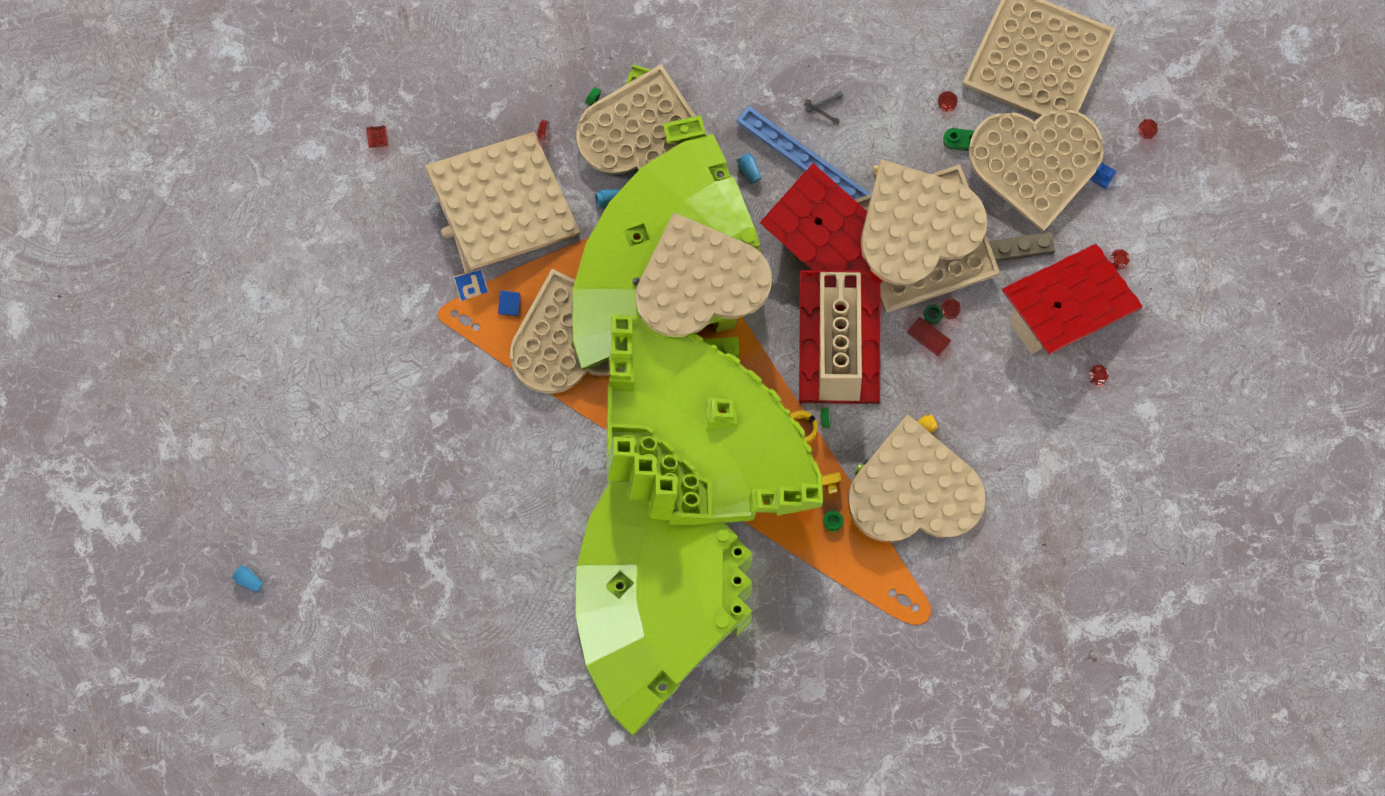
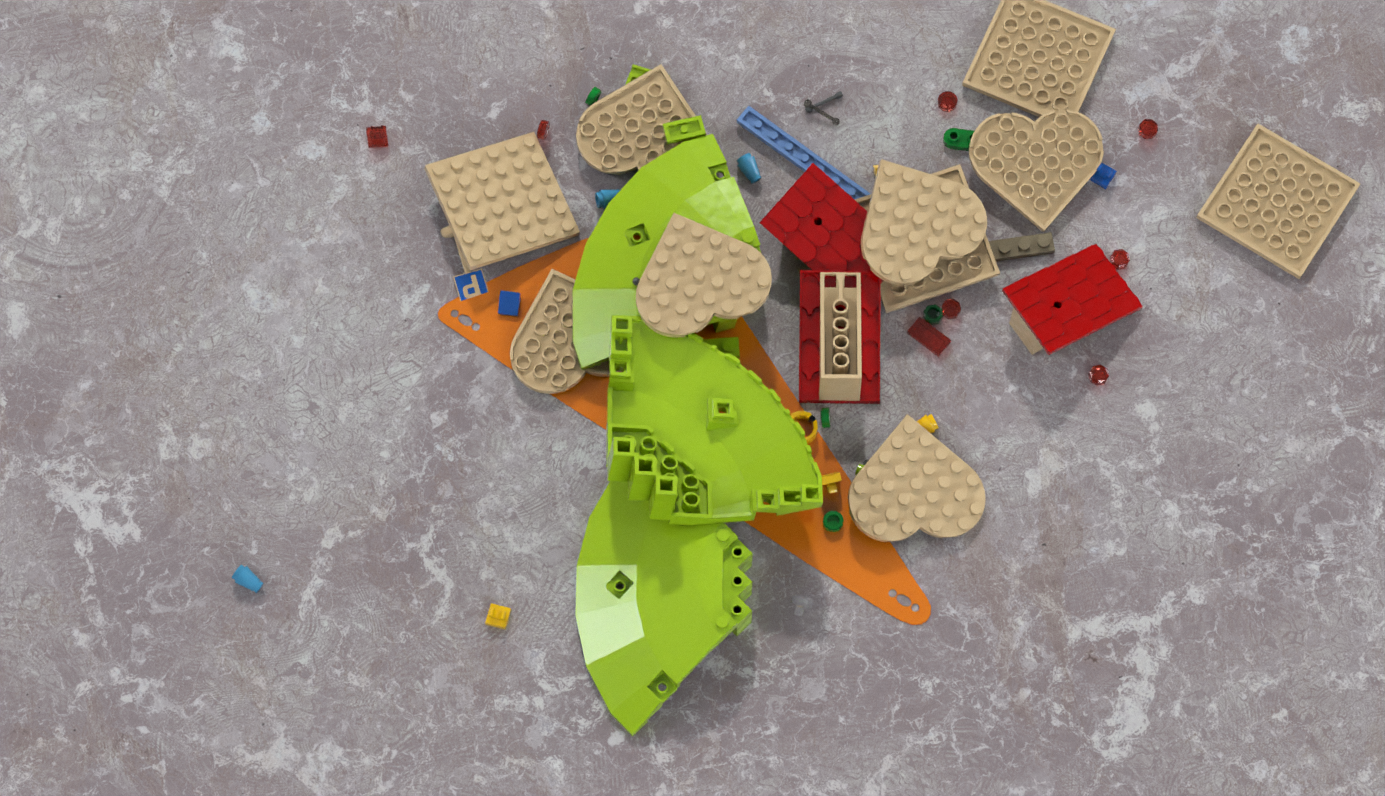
(498, 616): none -> yellow tile
(1278, 201): none -> tan plate

